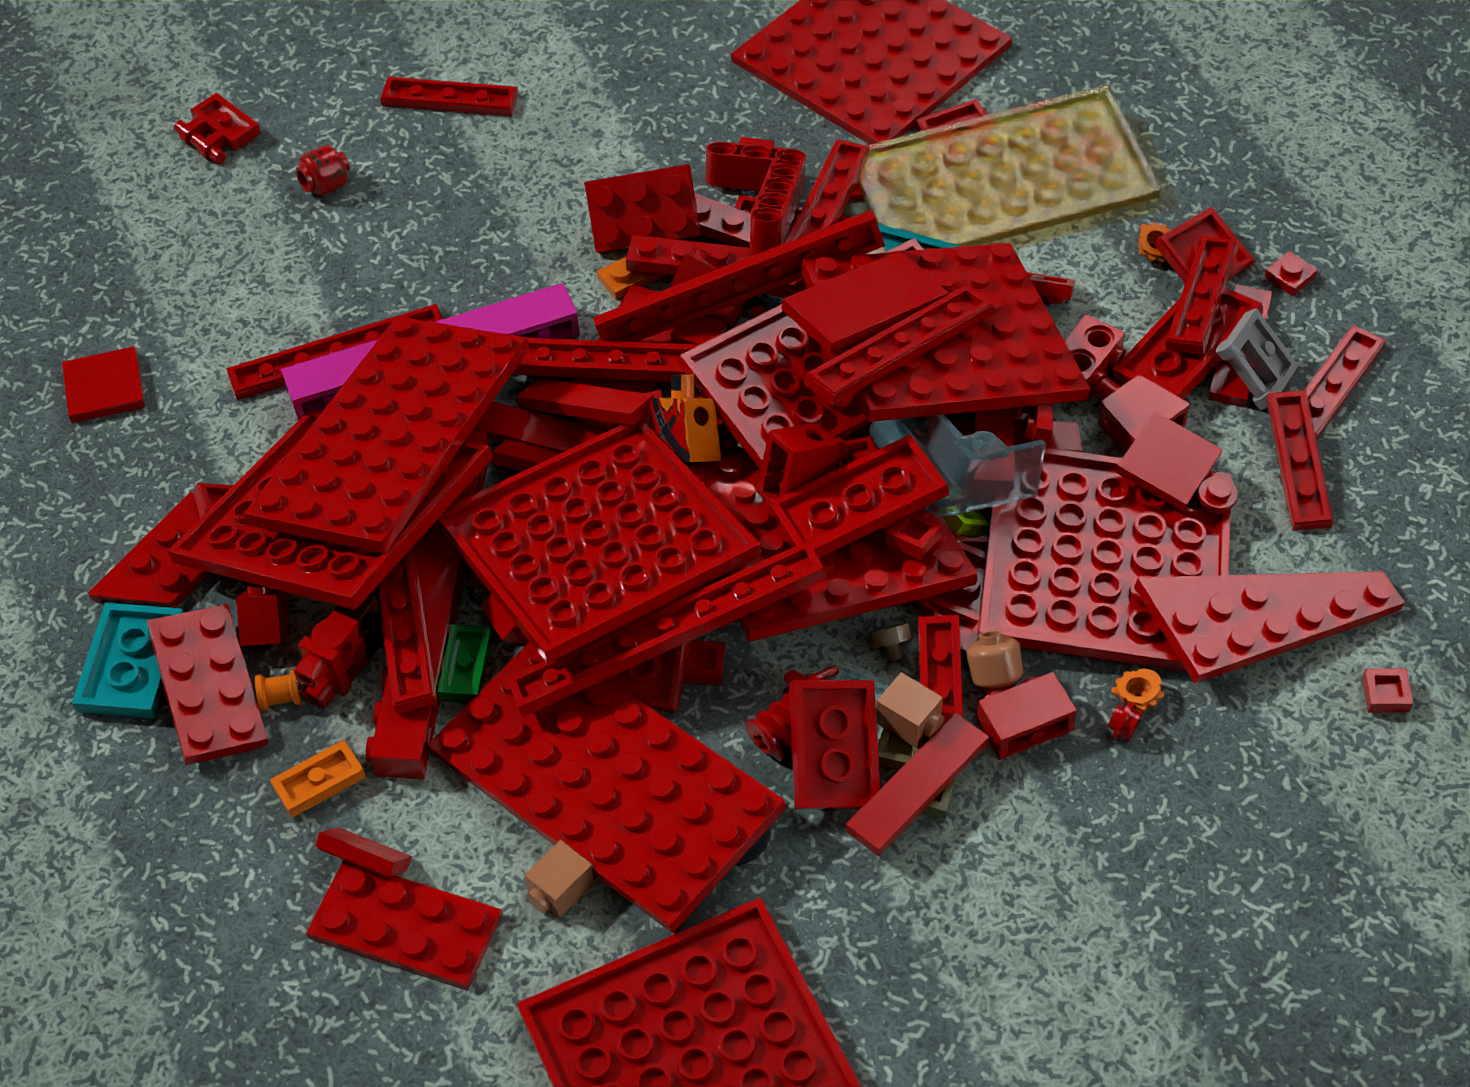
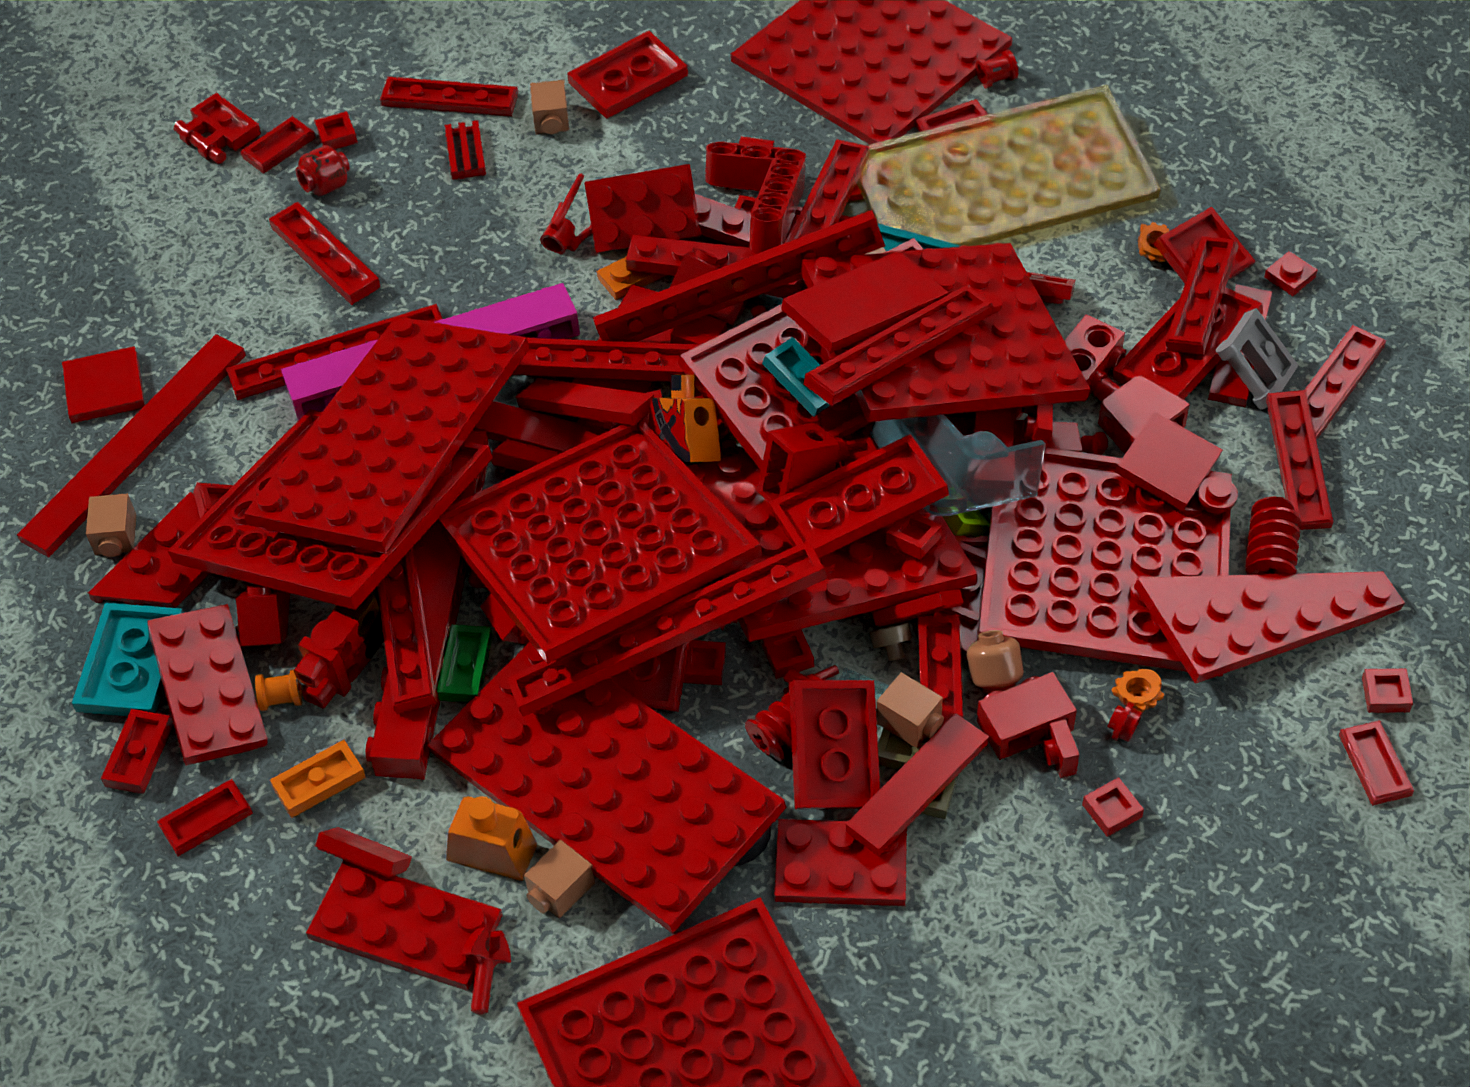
(111, 524): none -> nougat brick
(131, 445): none -> red tile
(137, 751): none -> red plate
(204, 817): none -> red tile
(278, 144): none -> red tile
(324, 253): none -> red plate
(336, 130): none -> red plate
(463, 131): none -> red tile
(485, 964): none -> red bar
(486, 835): none -> orange torso
(549, 107): none -> nougat brick
(560, 232): none -> red plant
(627, 74): none -> red plate
(788, 653): none -> red plate
(789, 365): none -> teal plate
(829, 866): none -> red plate
(918, 608): none -> red tile
(1006, 62): none -> red bush
(1061, 749): none -> red plate
(1094, 444): none -> red piece
(1113, 807): none -> red plate
(1273, 537): none -> red piece
(1376, 762): none -> tile

